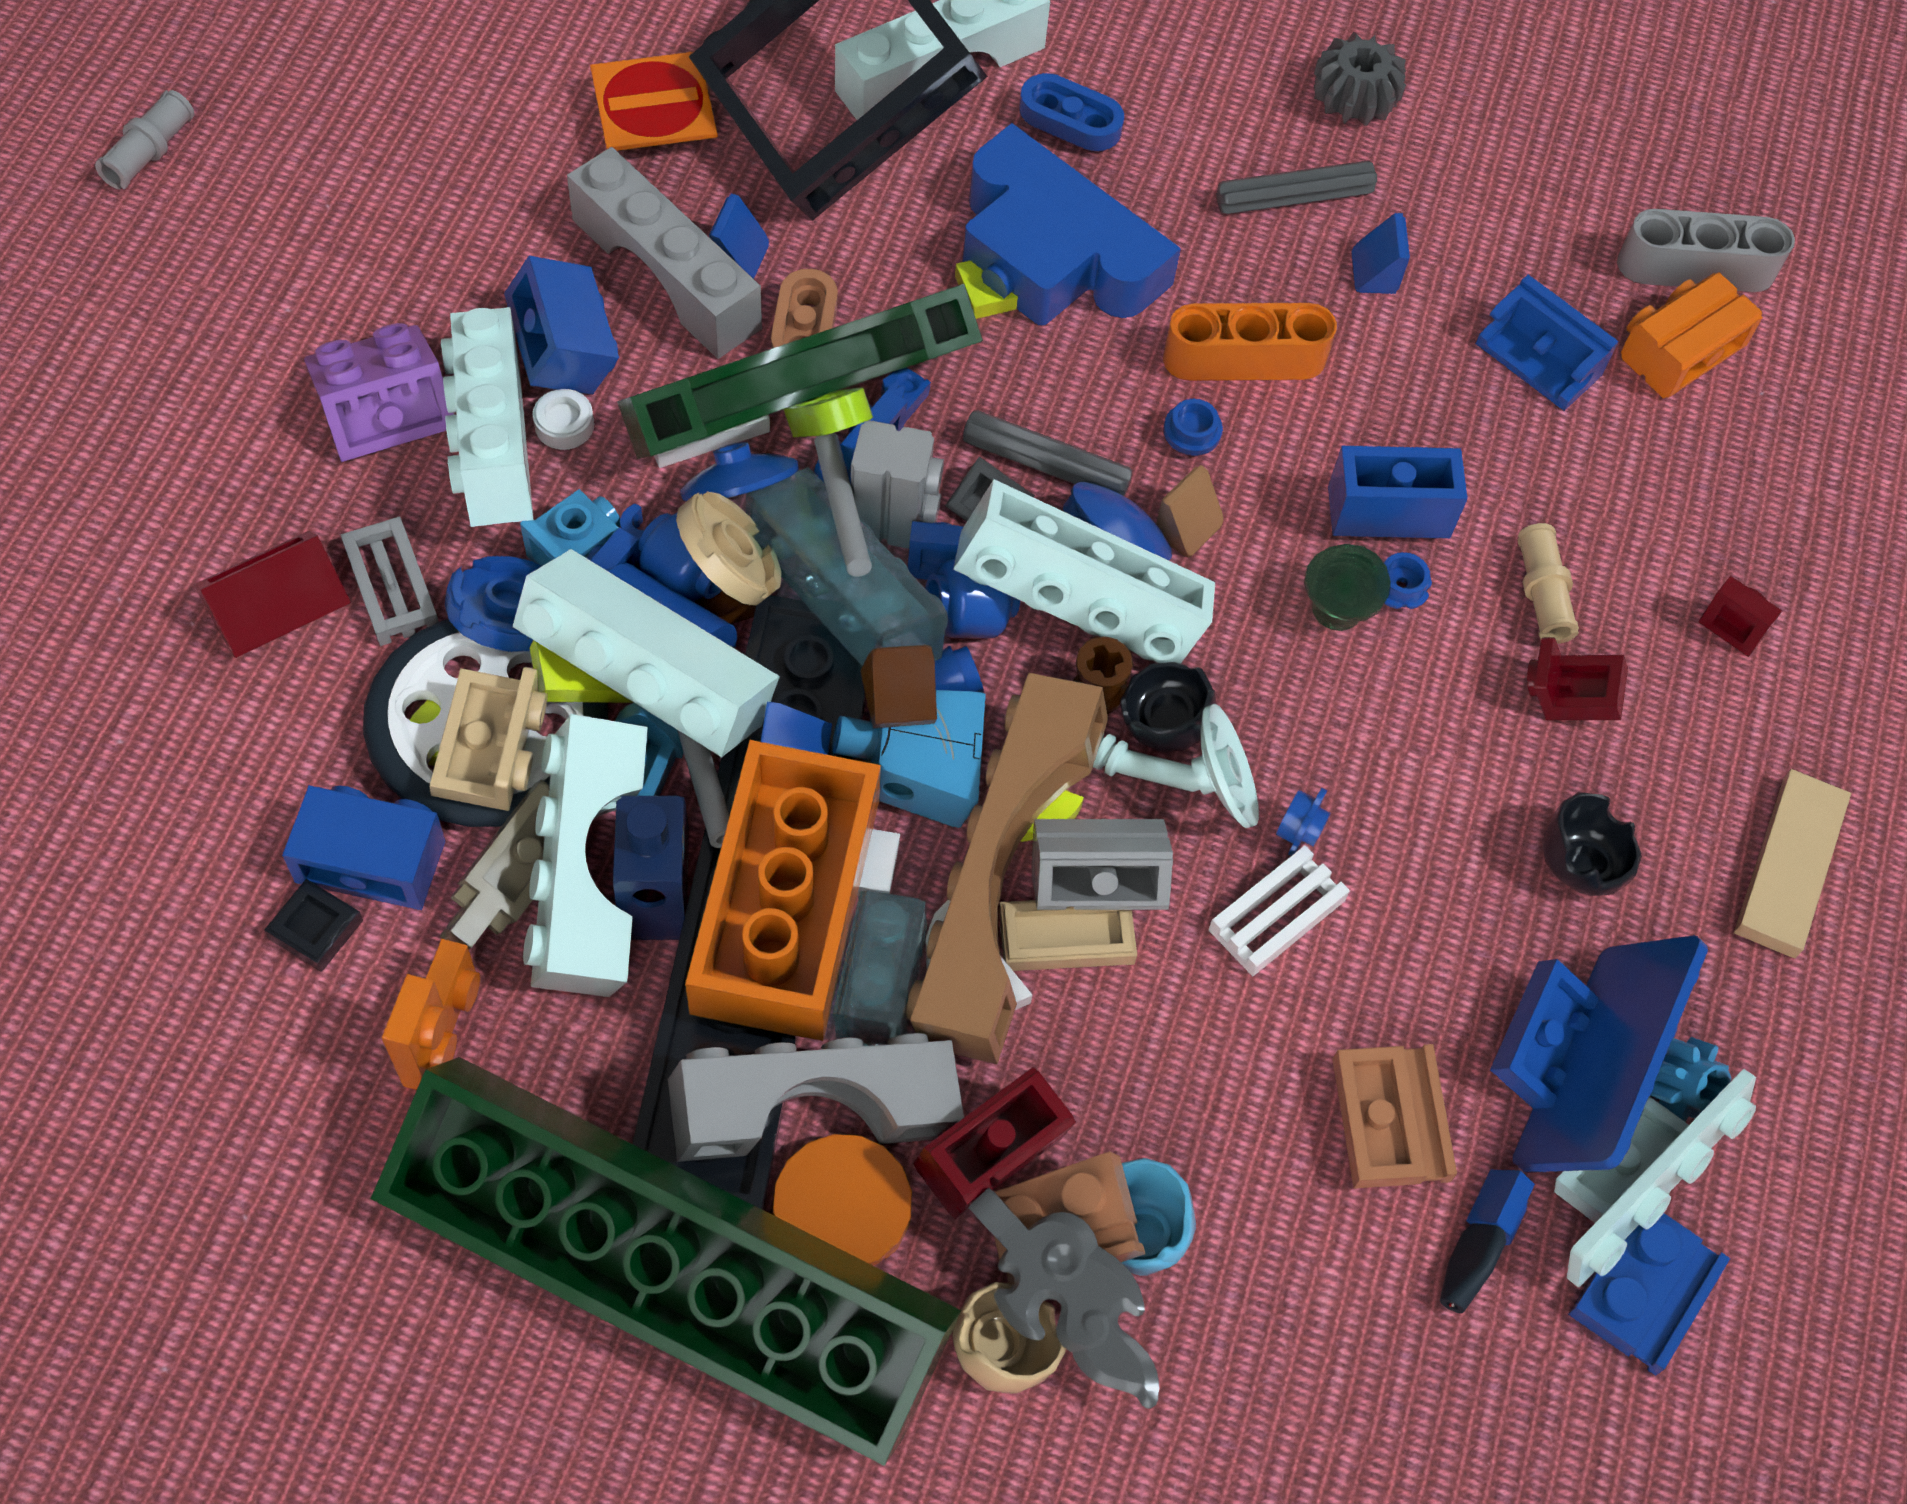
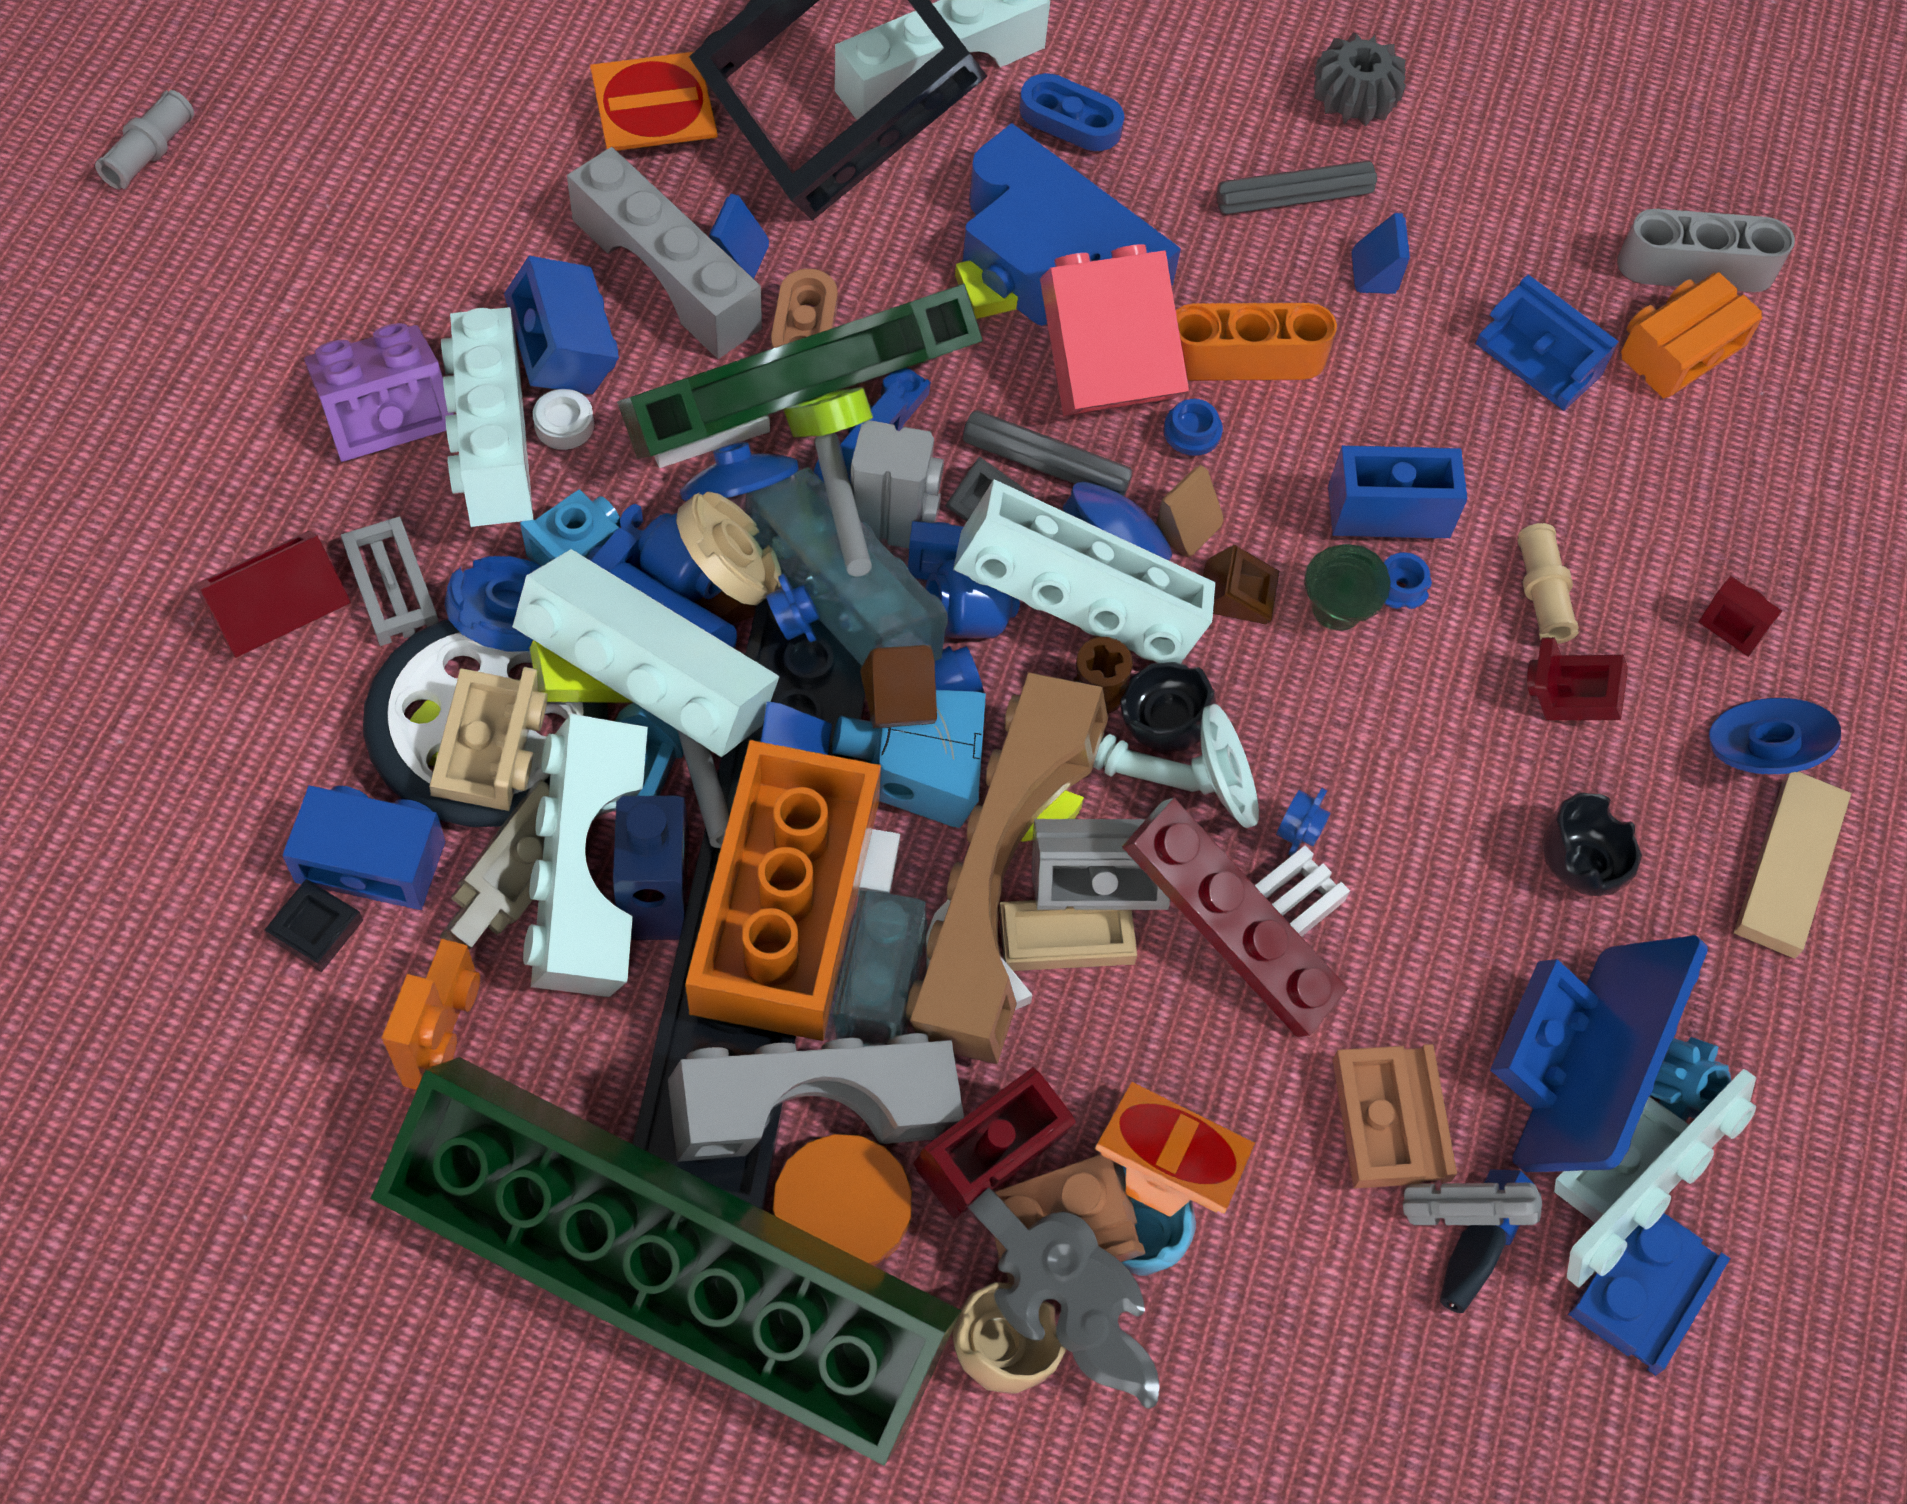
(793, 610): none -> blue plate
(1113, 330): none -> coral brick
(1173, 1153): none -> piece
(1235, 917): none -> dark red plate
(1242, 585): none -> reddish brown slope
(1472, 1204): none -> light grey axle
(1775, 736): none -> blue dish

